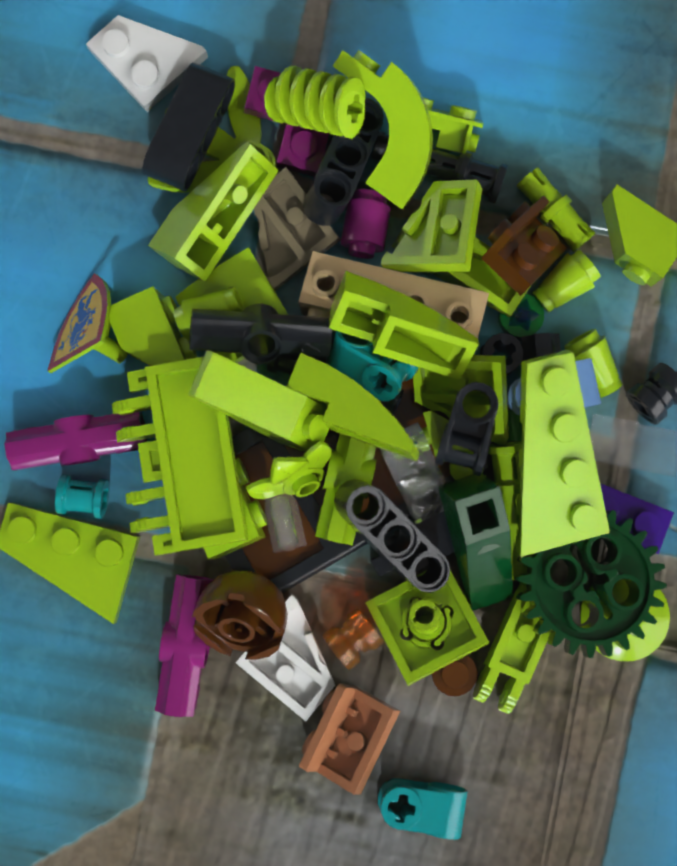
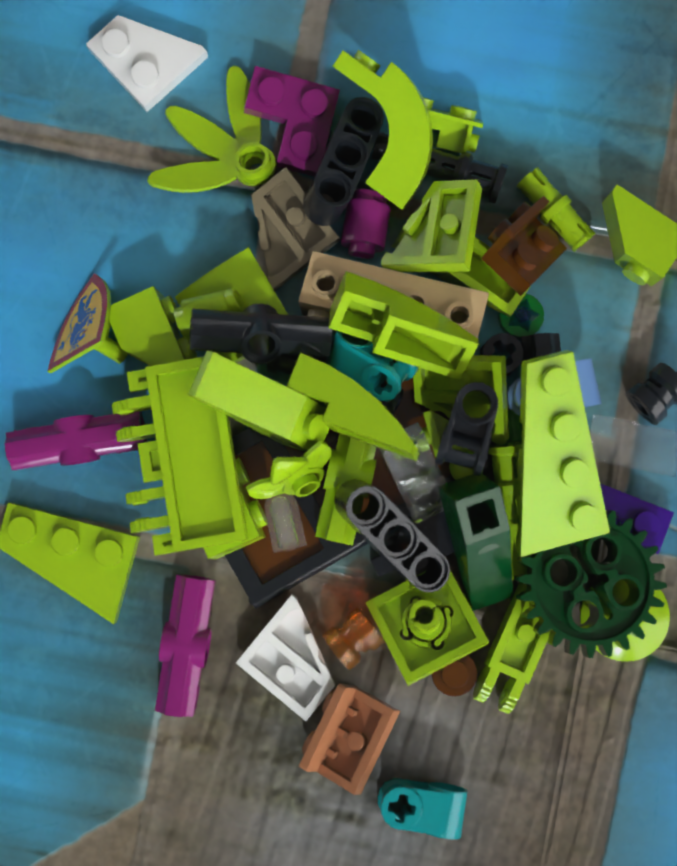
(82, 496): teal bush -> none
(188, 126): black beam -> none
(213, 213): lime slope -> none
(241, 614): reddish brown cylinder -> none
(317, 101): lime piece -> none
(567, 281): lime cone -> none
(594, 346): lime cone -> none

